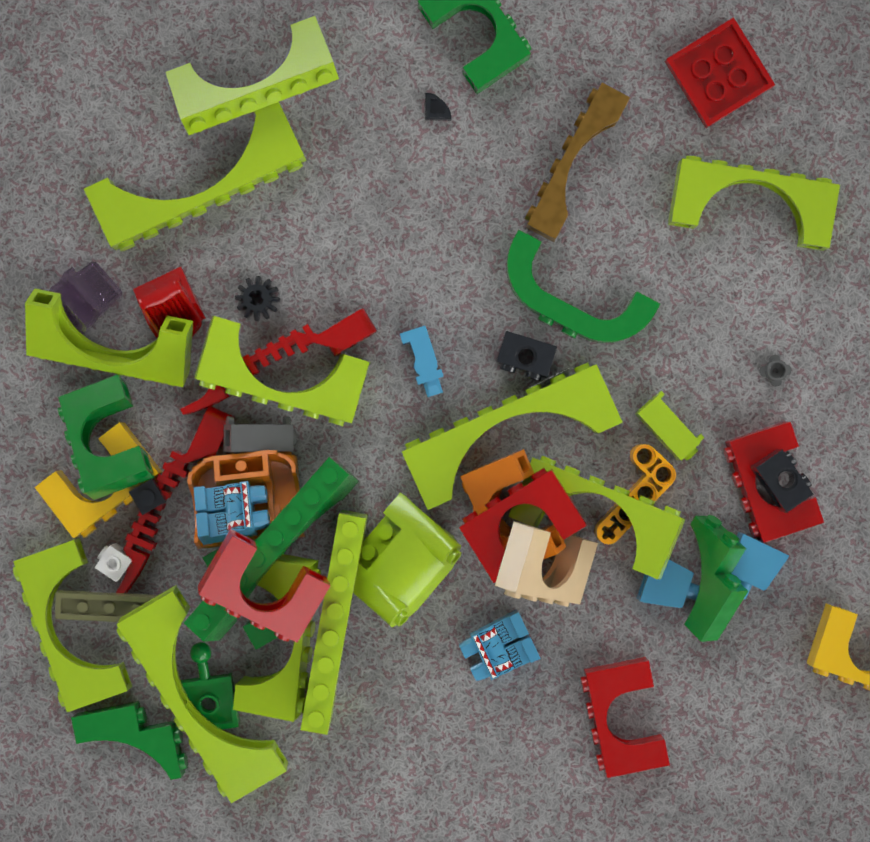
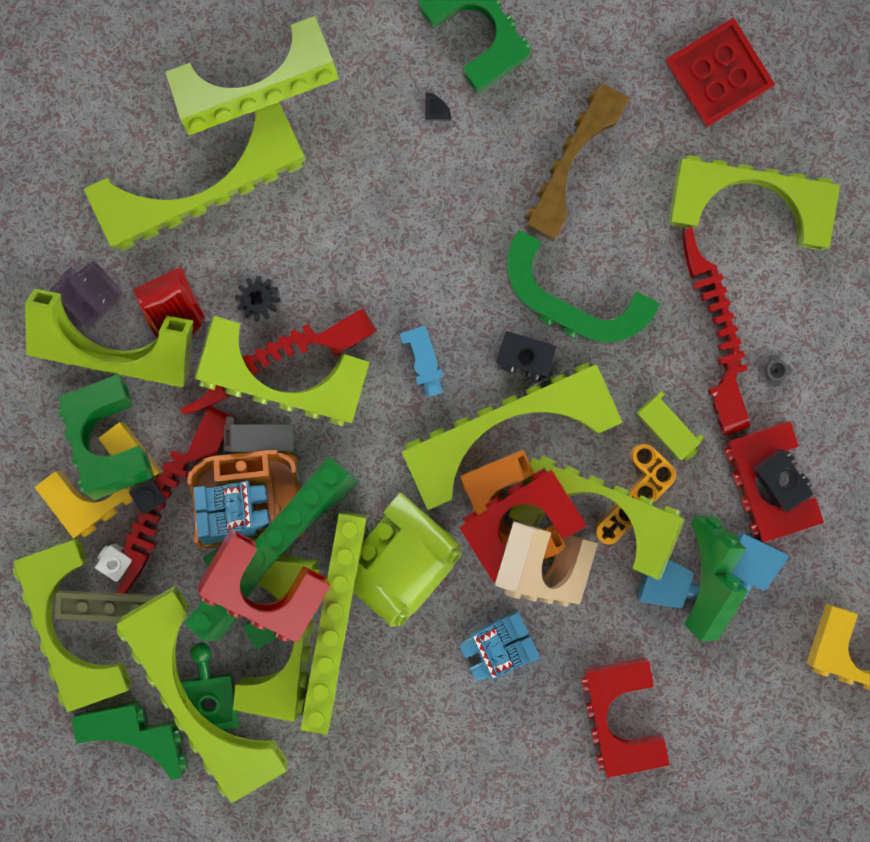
(726, 395): none -> red piece

